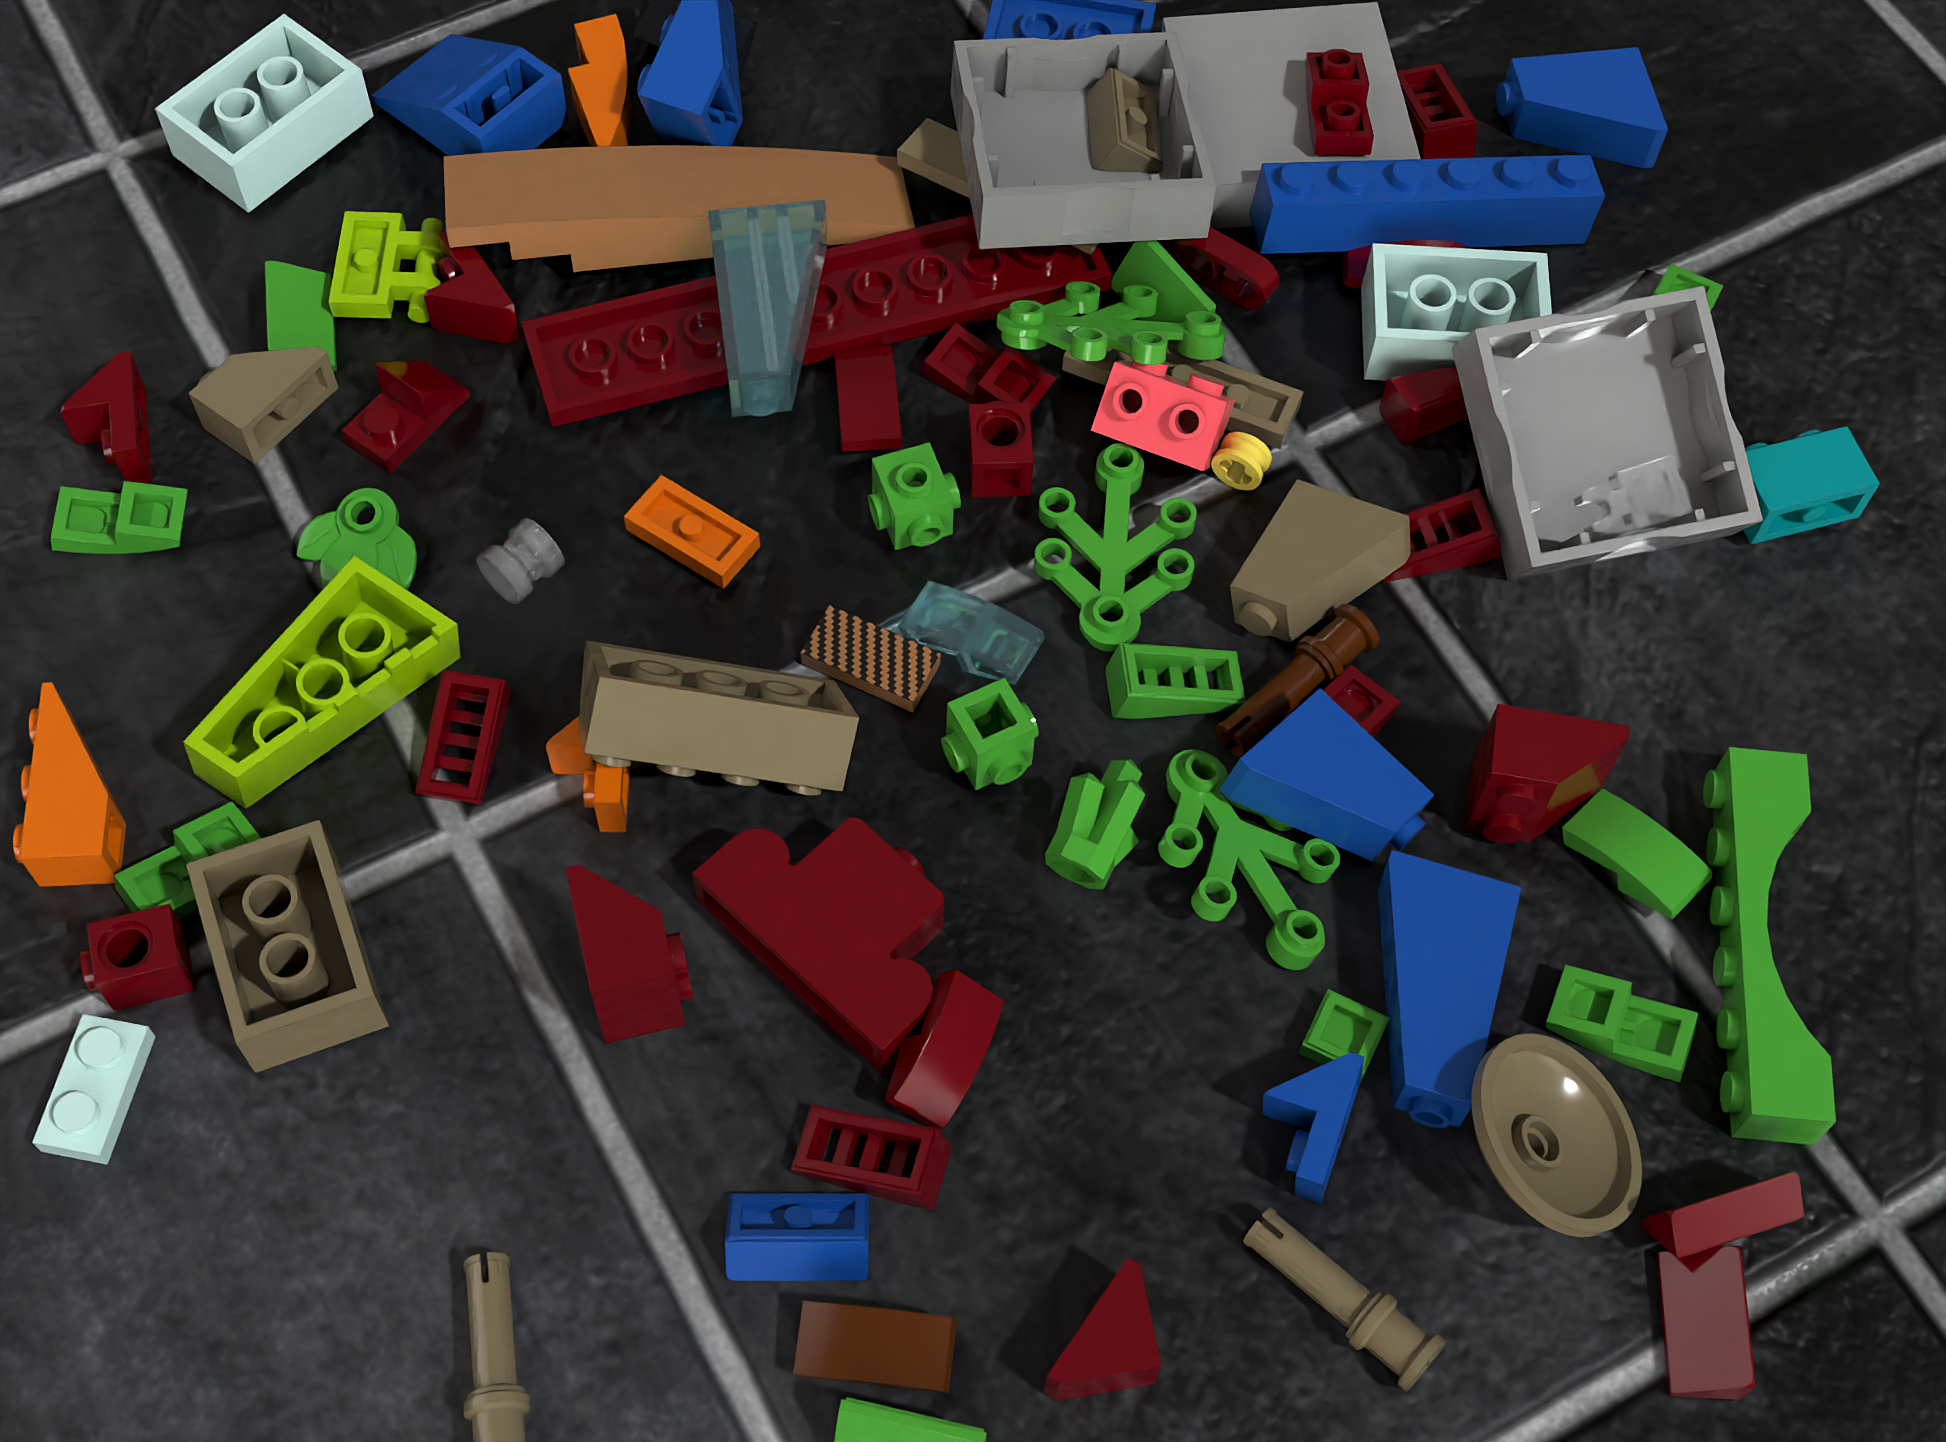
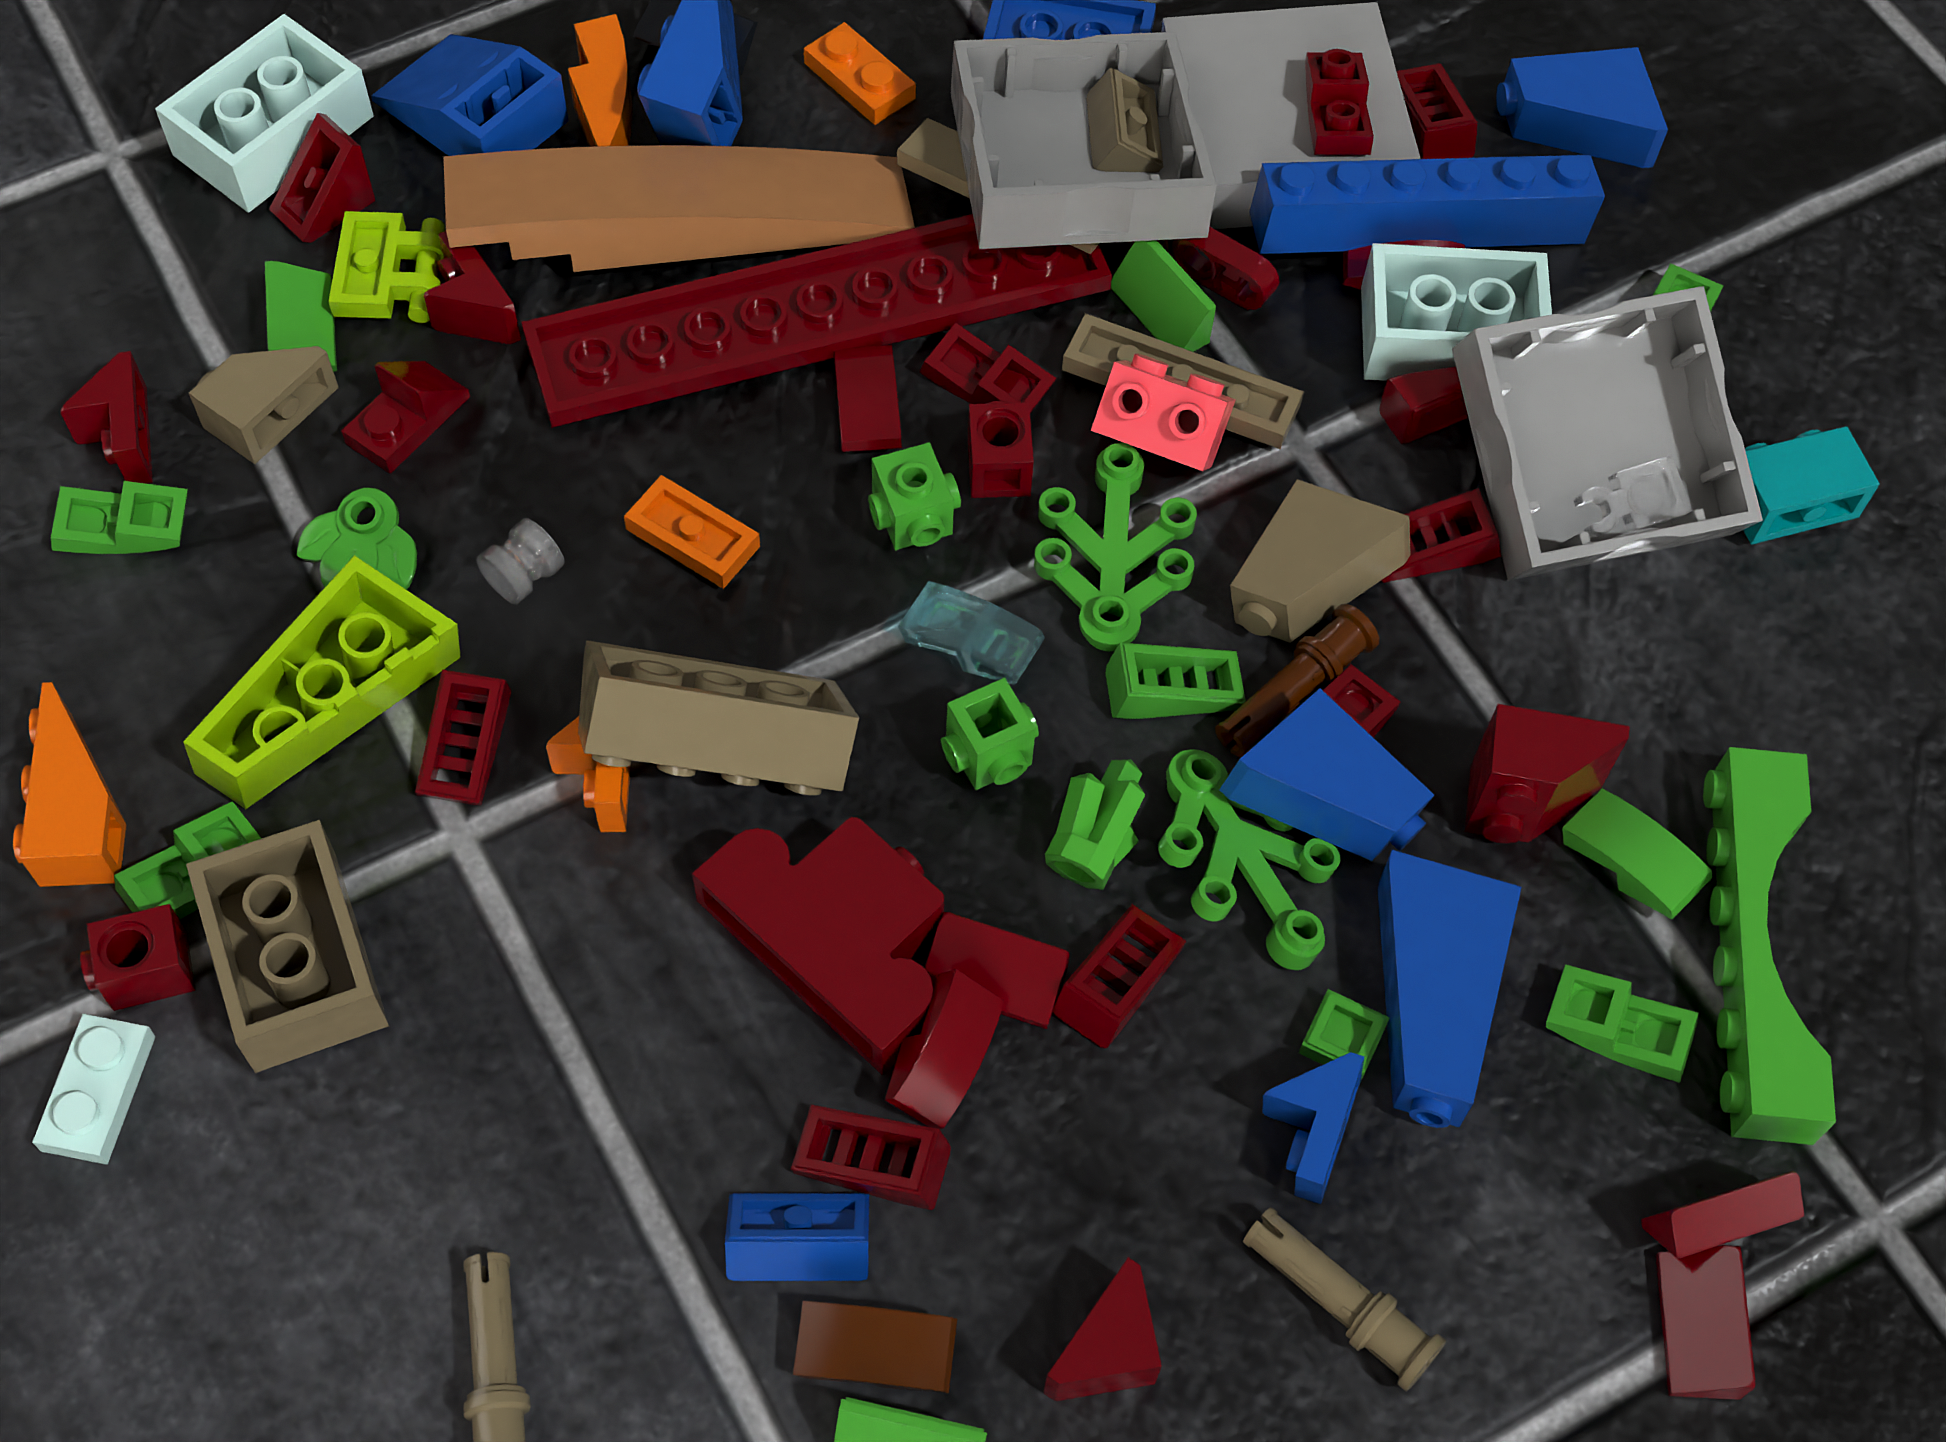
(323, 182): none -> dark red slope
(629, 960): dark red slope -> none
(767, 290): clear light blue slope -> none
(859, 73): none -> orange plate
(871, 658): tile -> none
(1007, 964): none -> dark red slope
(1034, 325): bright green plant -> none
(1096, 1008): none -> dark red slope
(1241, 461): light yellow bush -> none
(1556, 1135): dark tan dish -> none

